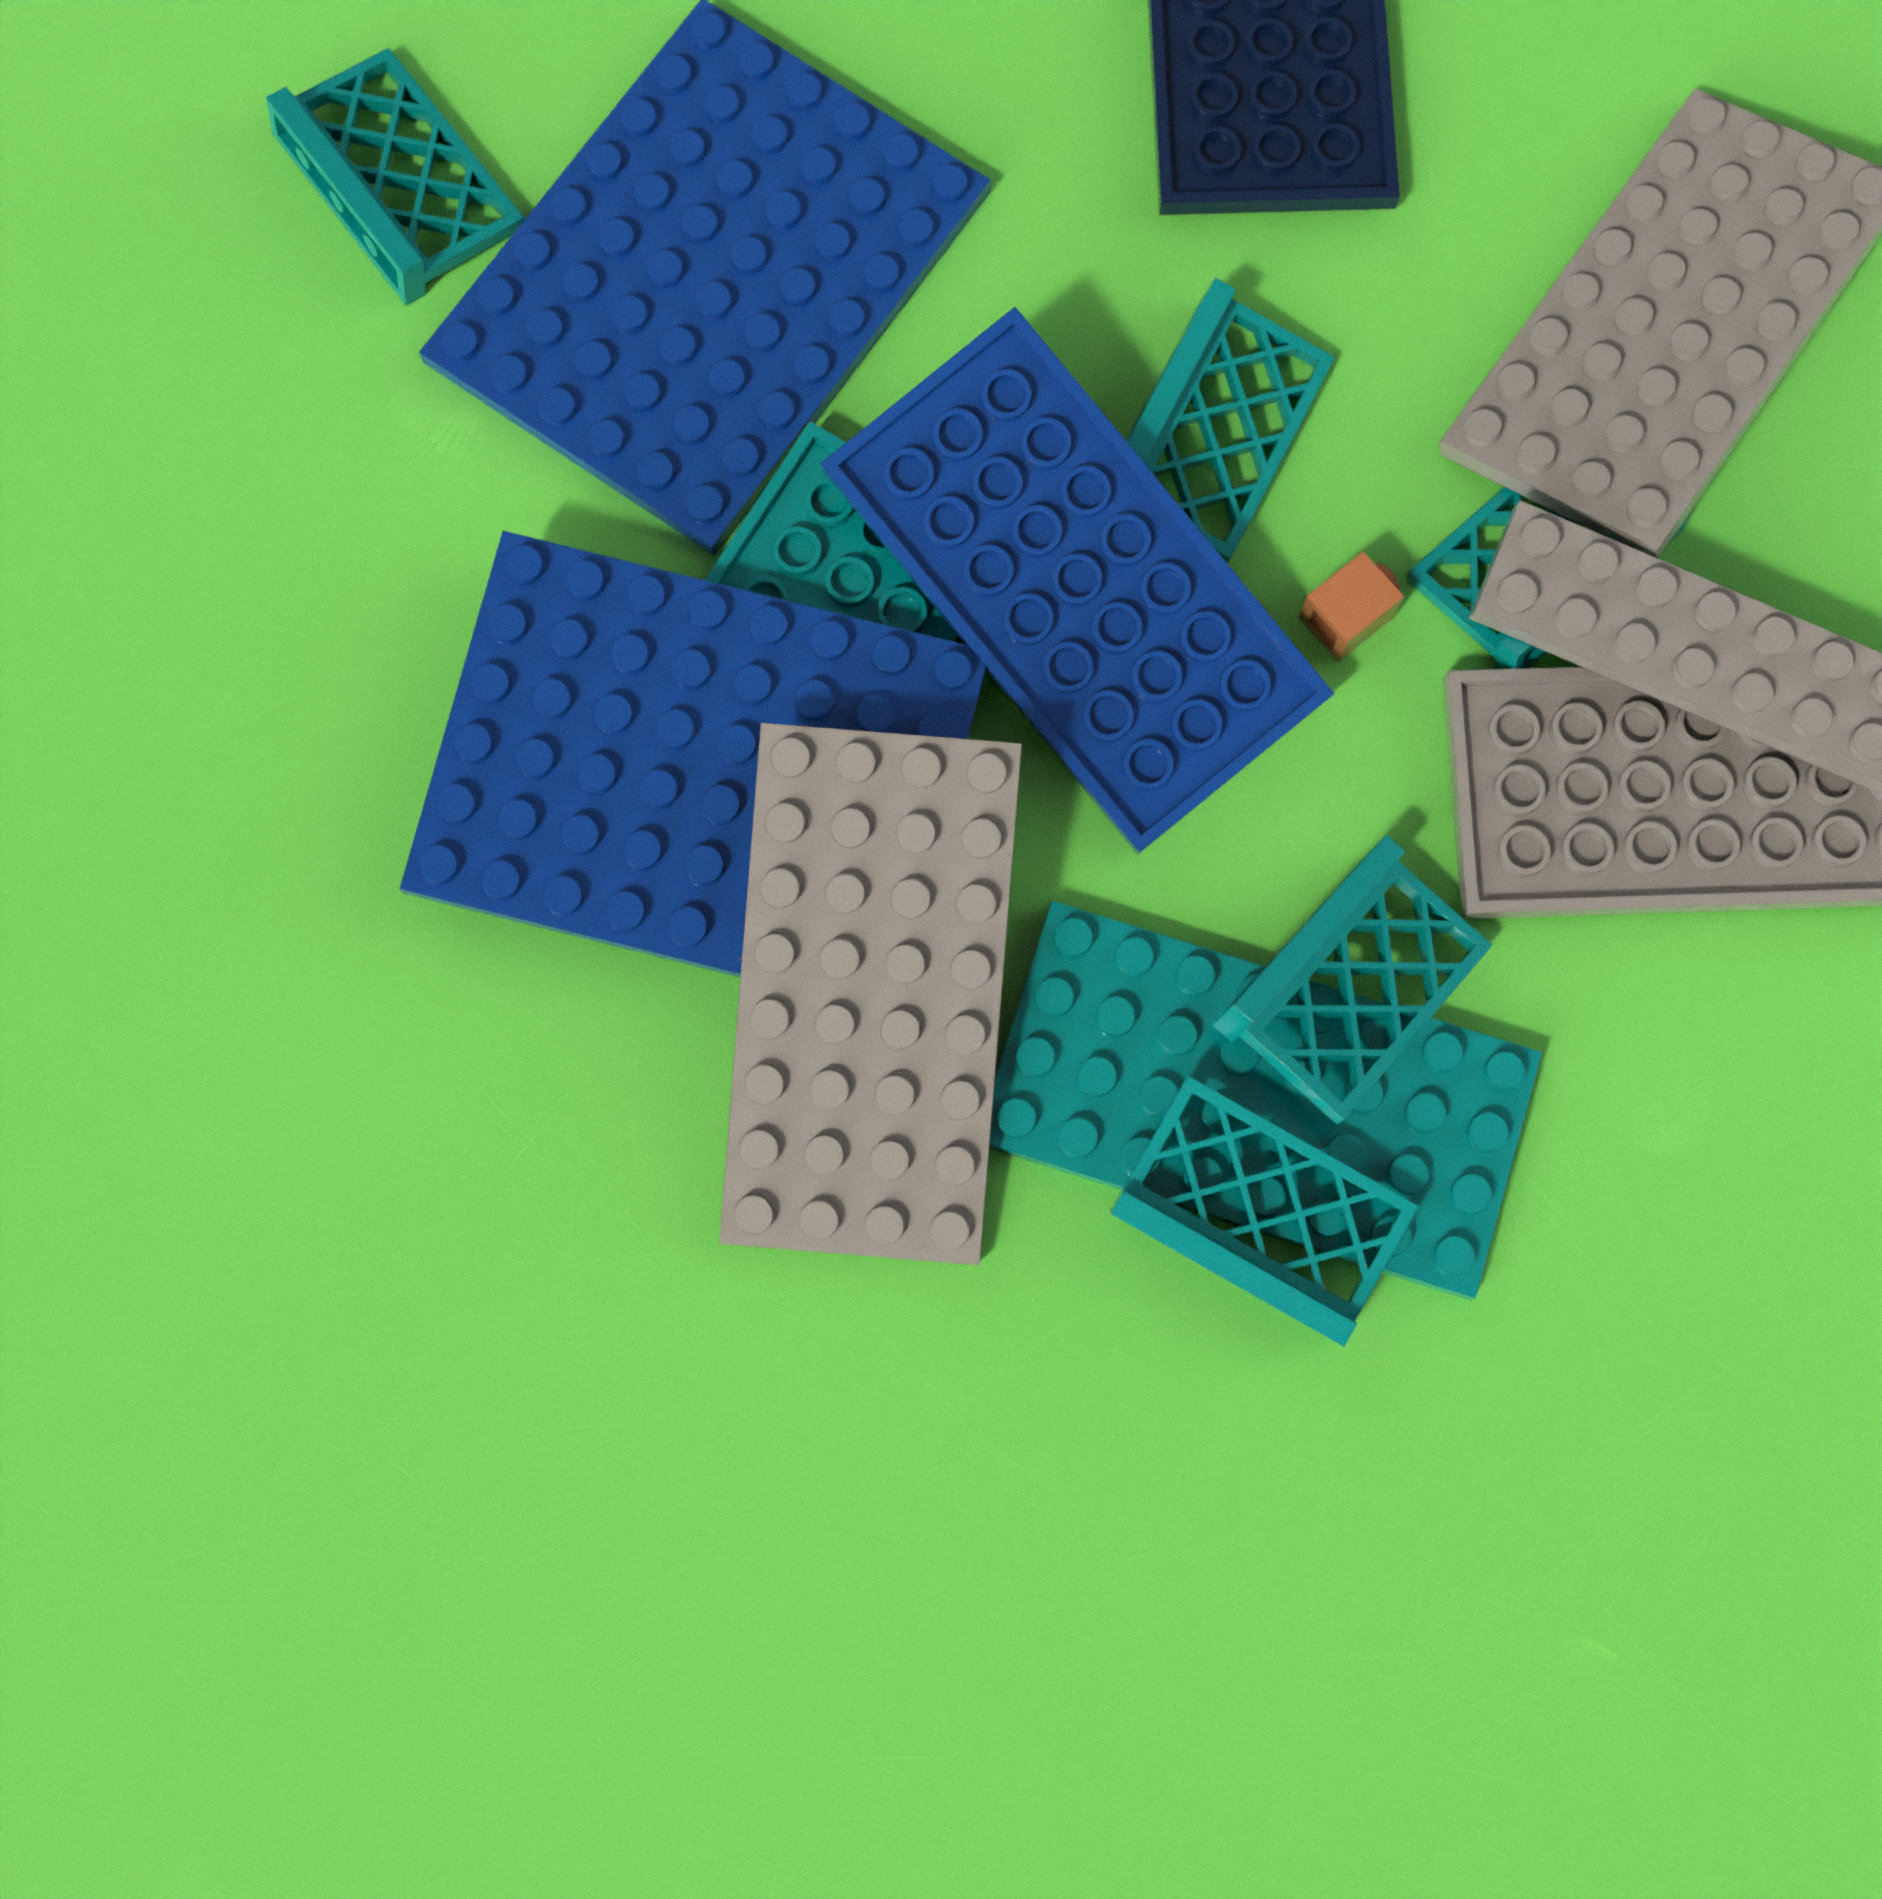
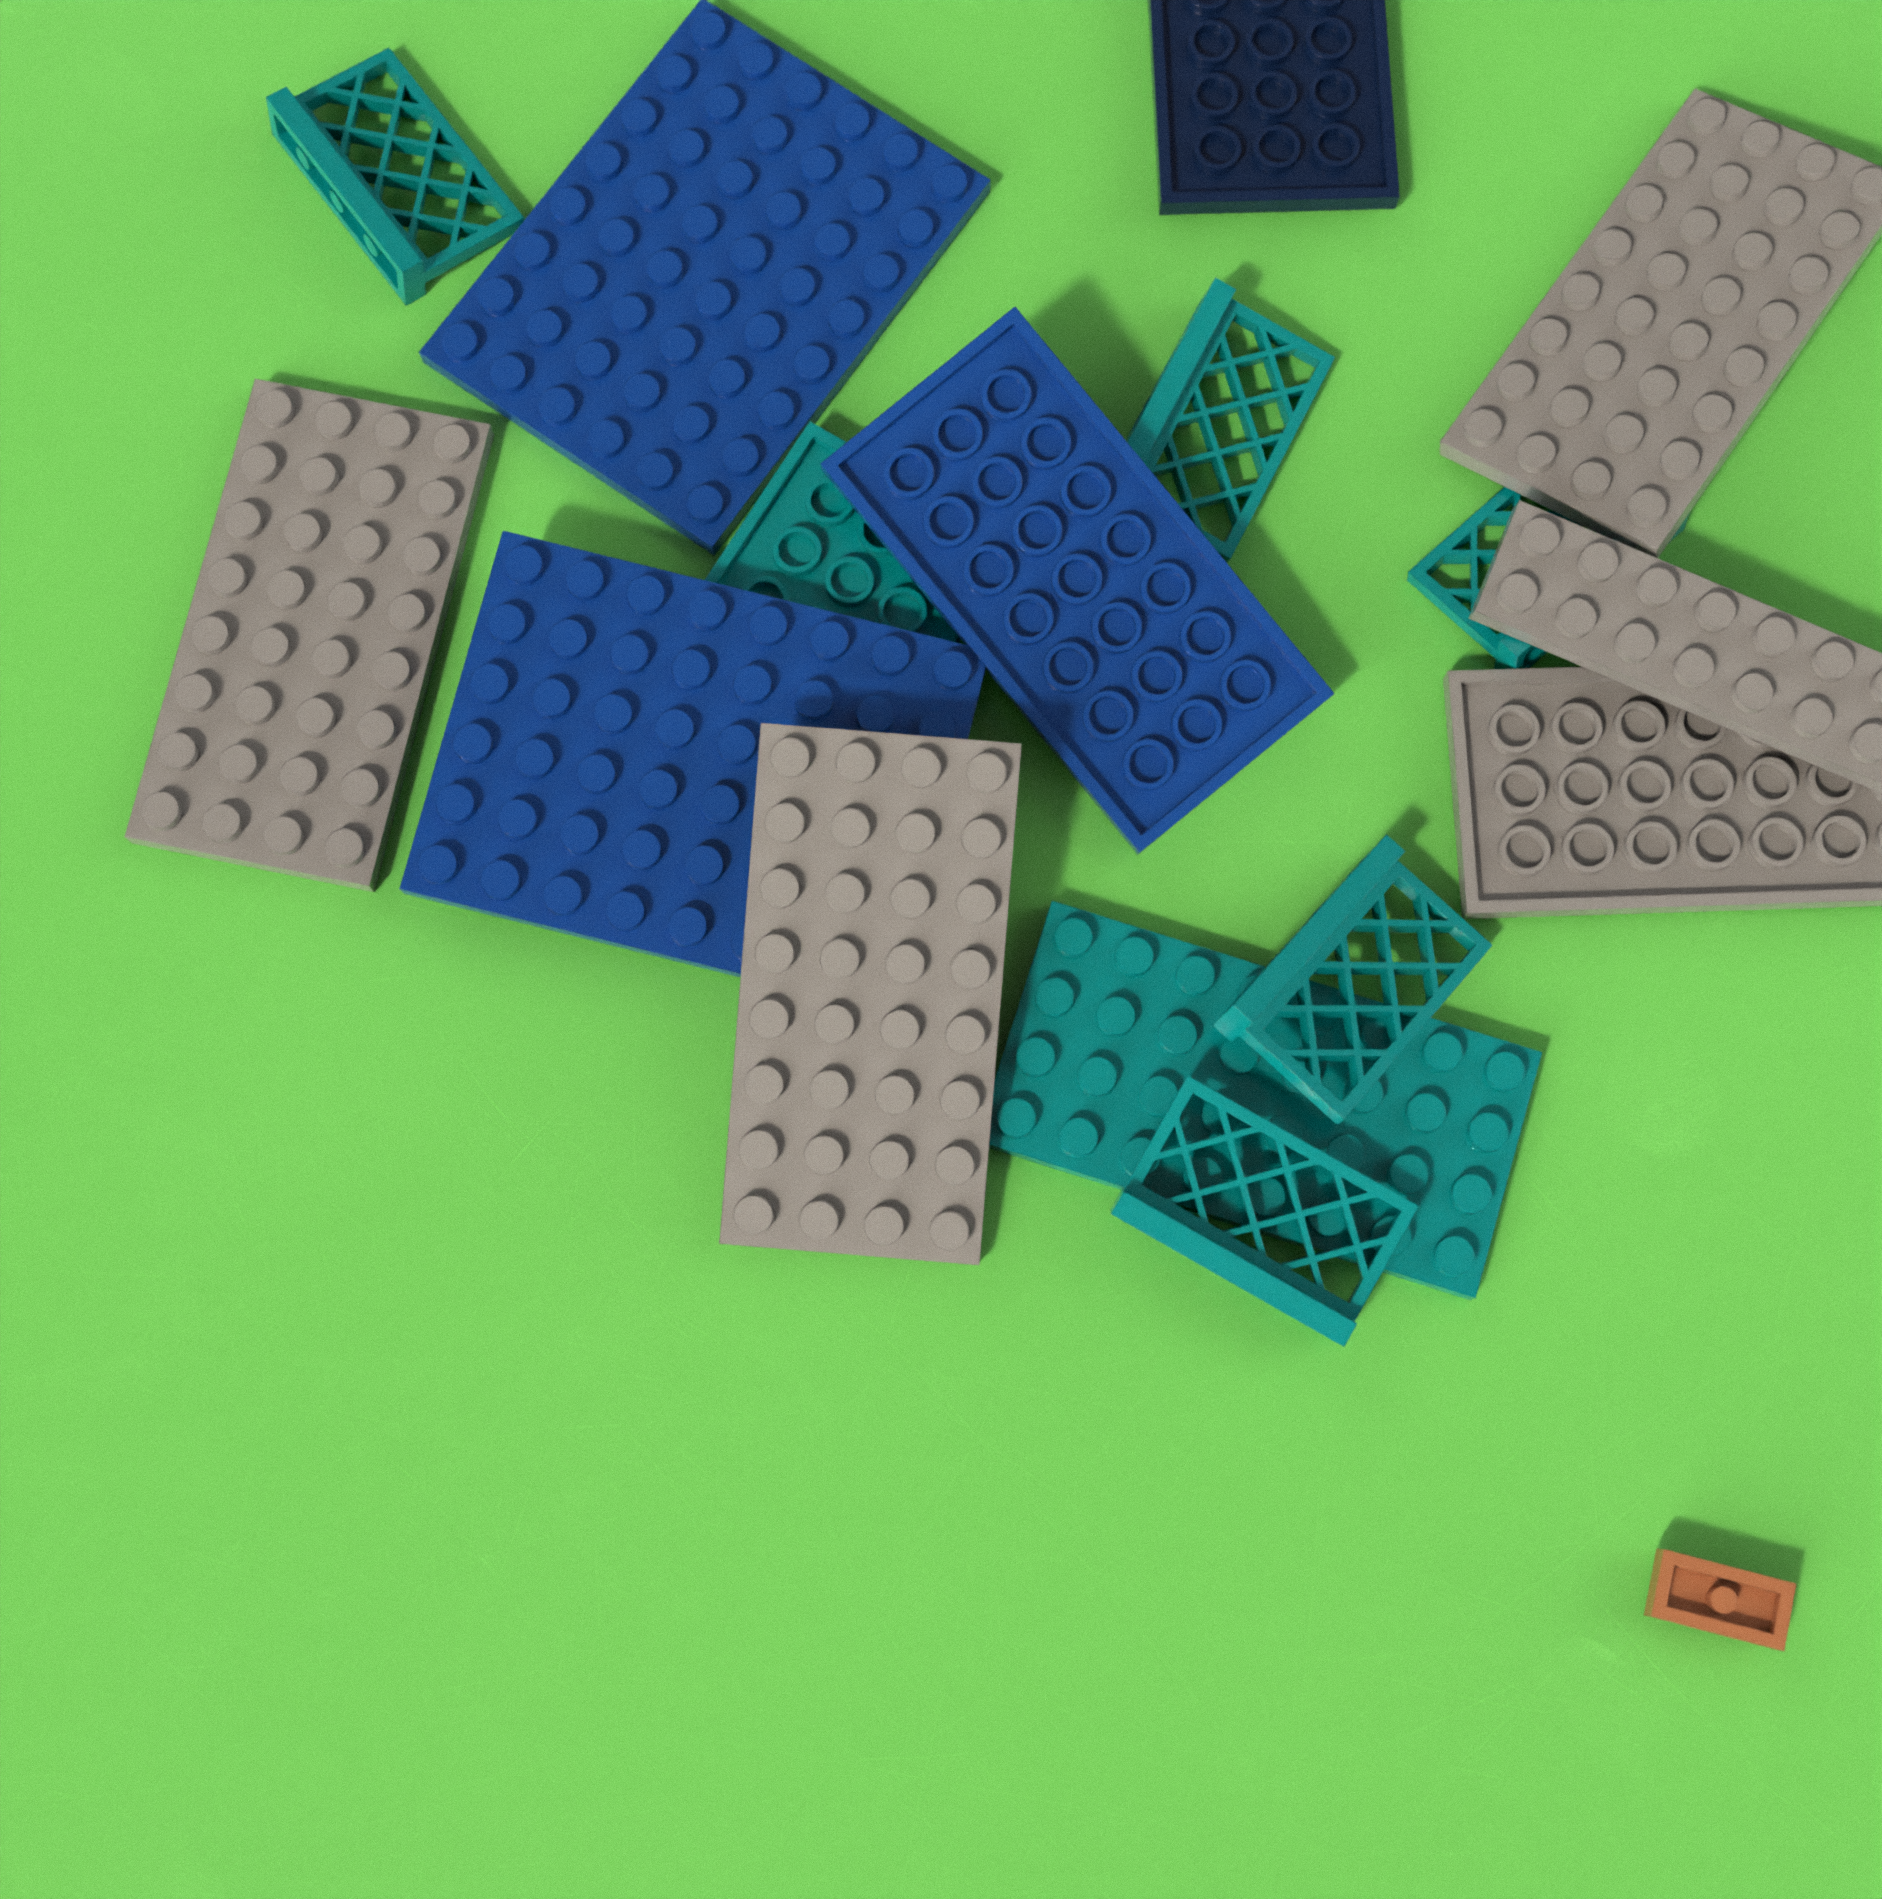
(311, 636): none -> light grey plate
(1352, 605): nougat brick -> none
(1720, 1599): none -> nougat plate

